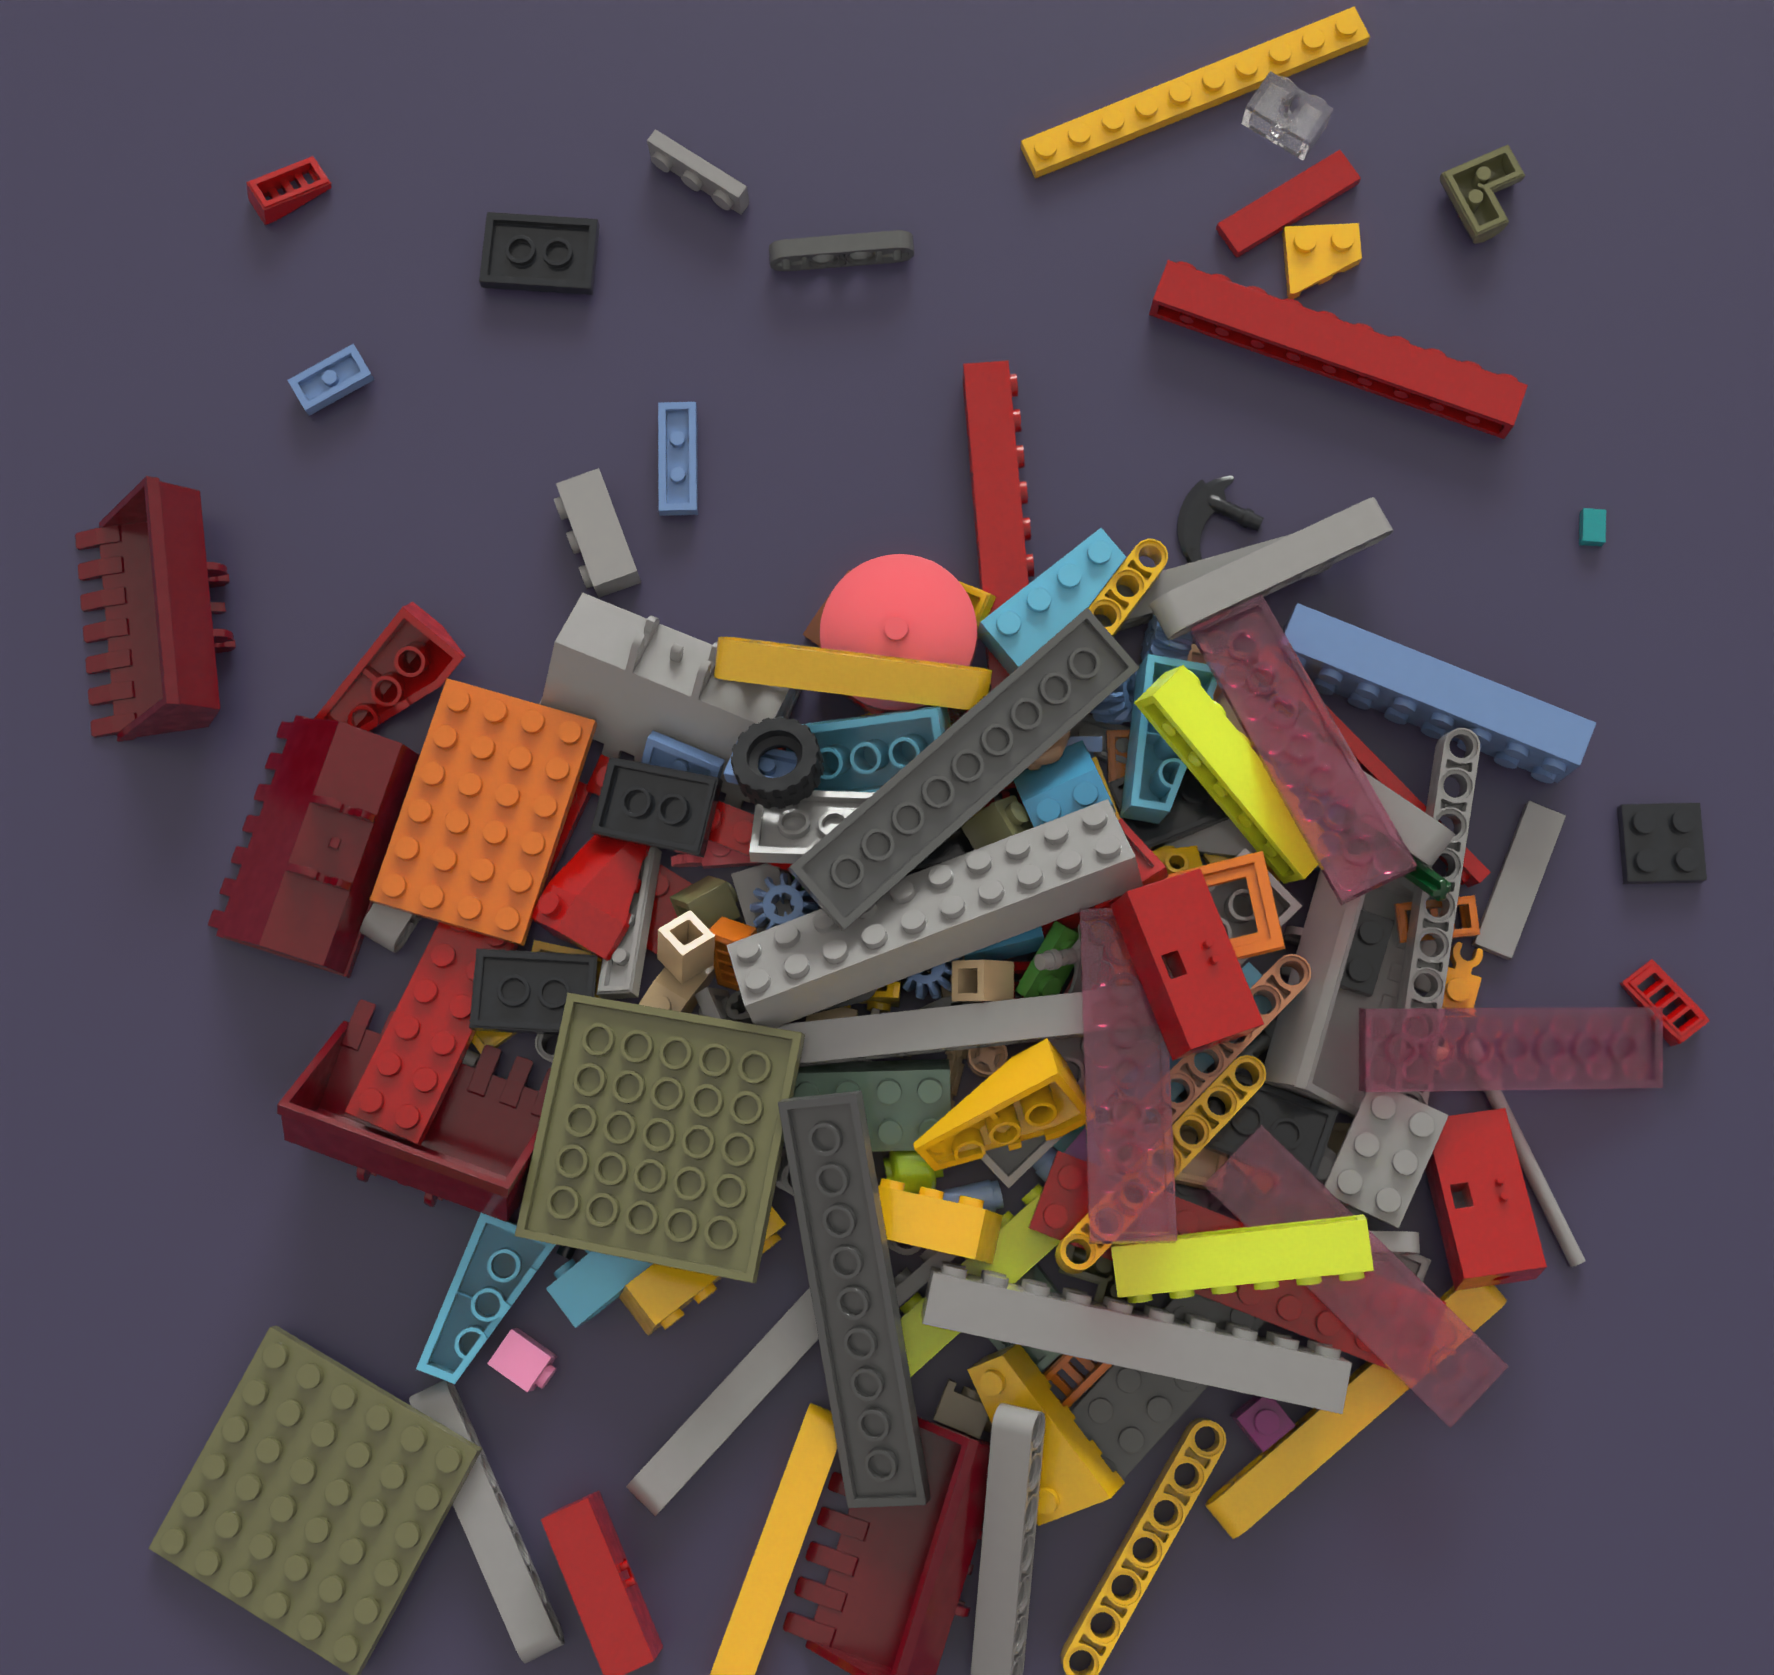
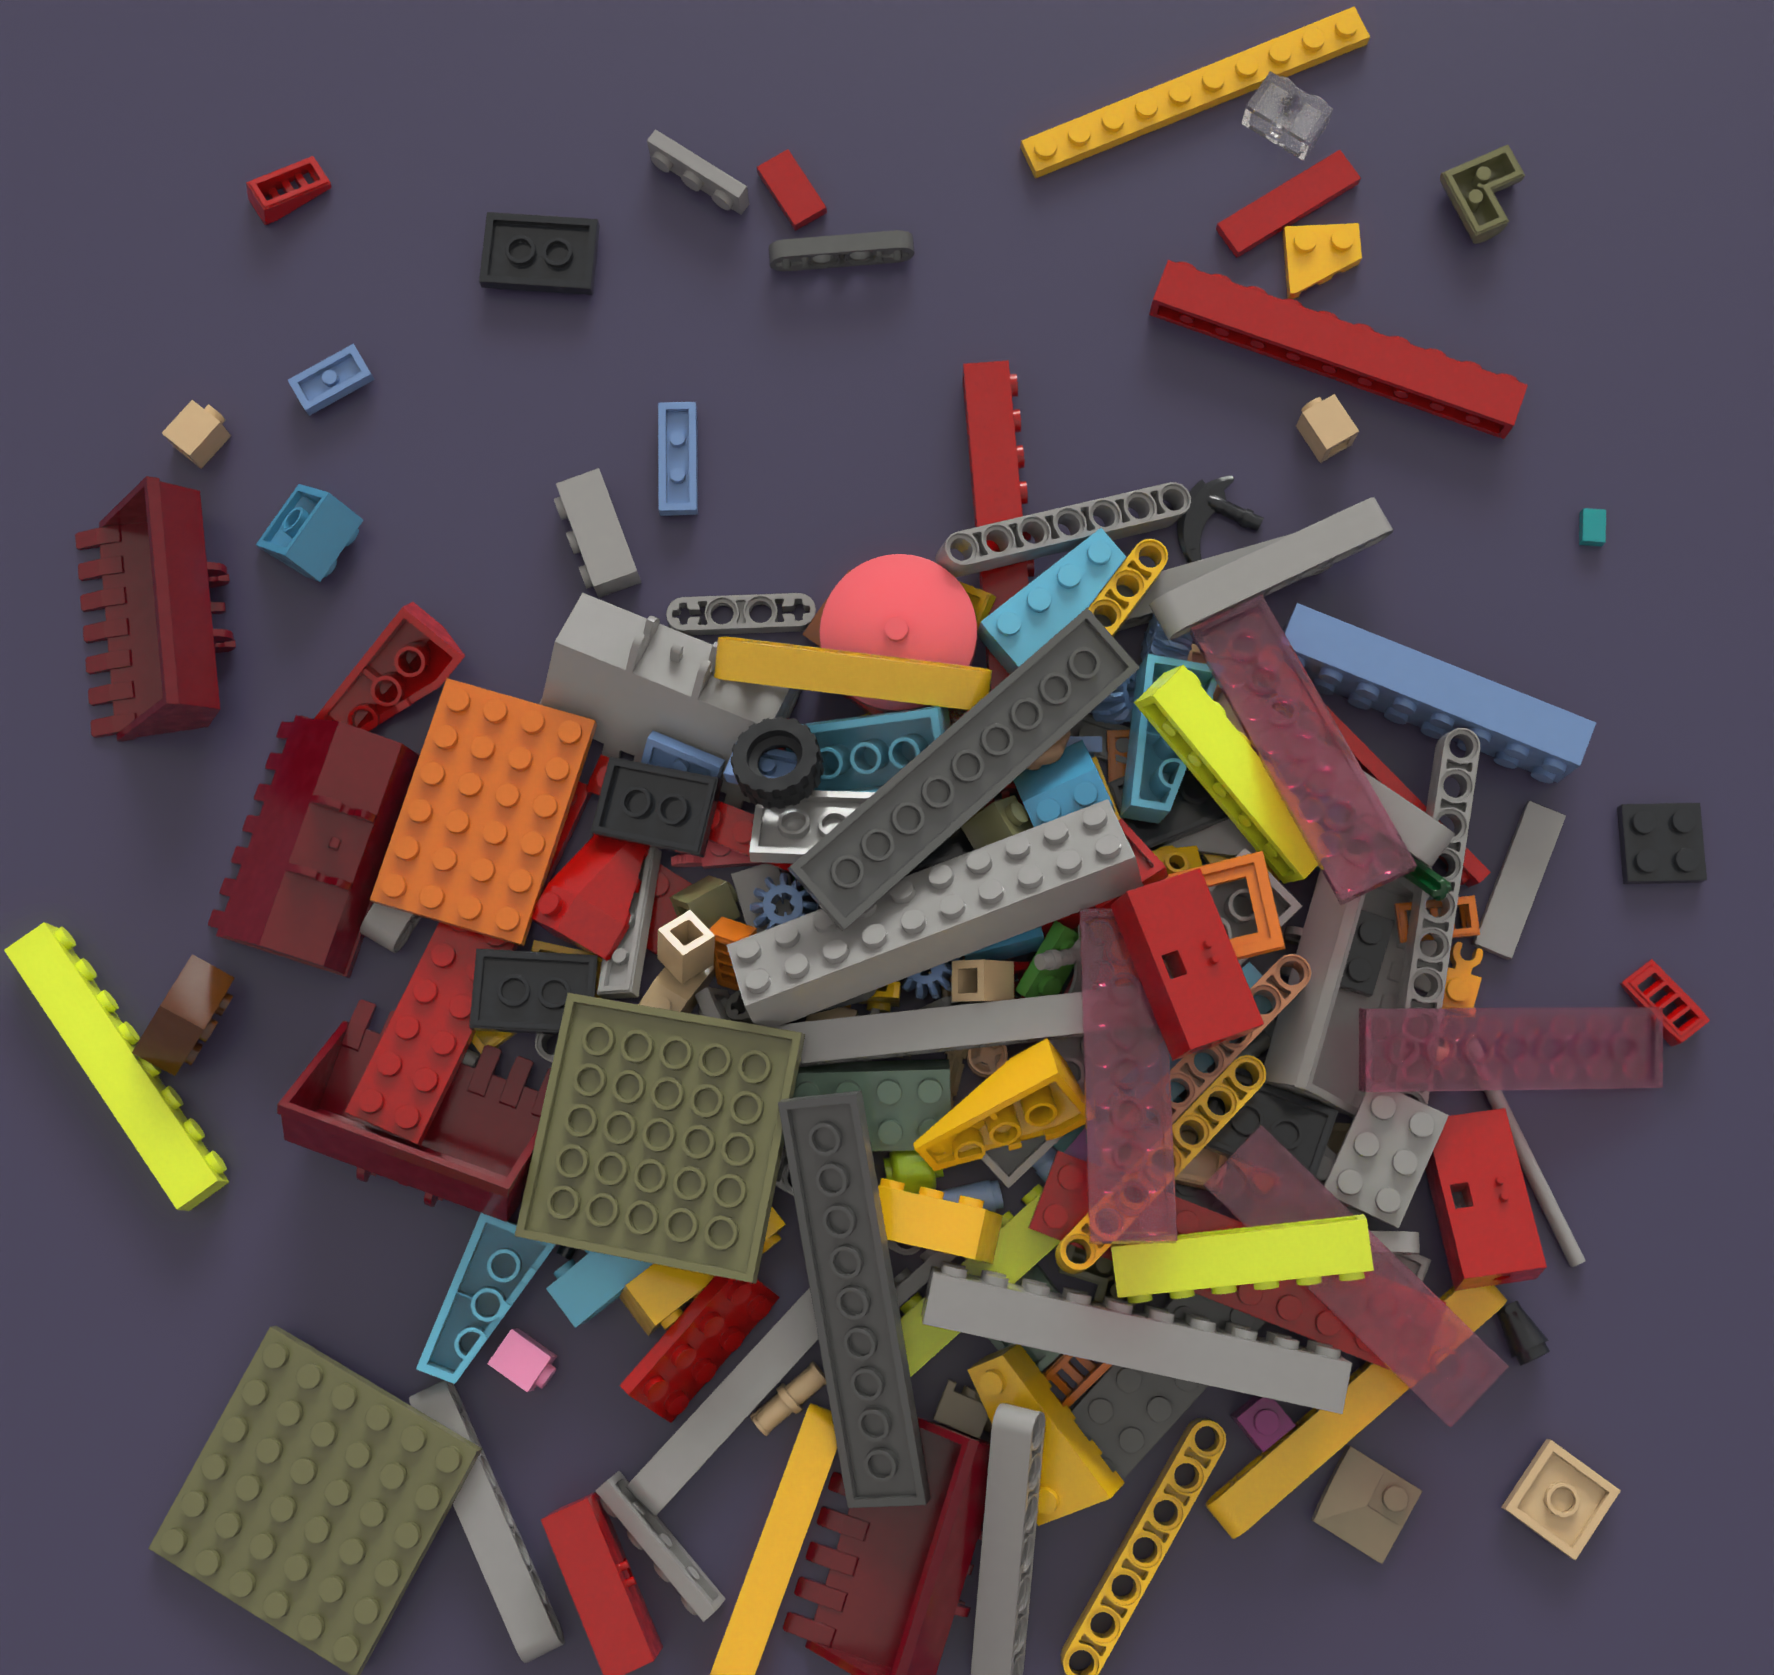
(126, 1082): none -> neon yellow brick
(185, 1016): none -> reddish brown brick
(197, 433): none -> tan brick
(310, 532): none -> dark azure slope
(669, 1556): none -> light grey plate
(698, 1344): none -> red plate
(741, 606): none -> light grey beam
(789, 1399): none -> tan pin
(791, 190): none -> red tile
(1049, 538): none -> light grey beam
(1326, 427): none -> tan brick
(1365, 1504): none -> dark tan plate
(1521, 1334): none -> black cone
(1561, 1499): none -> tan plate

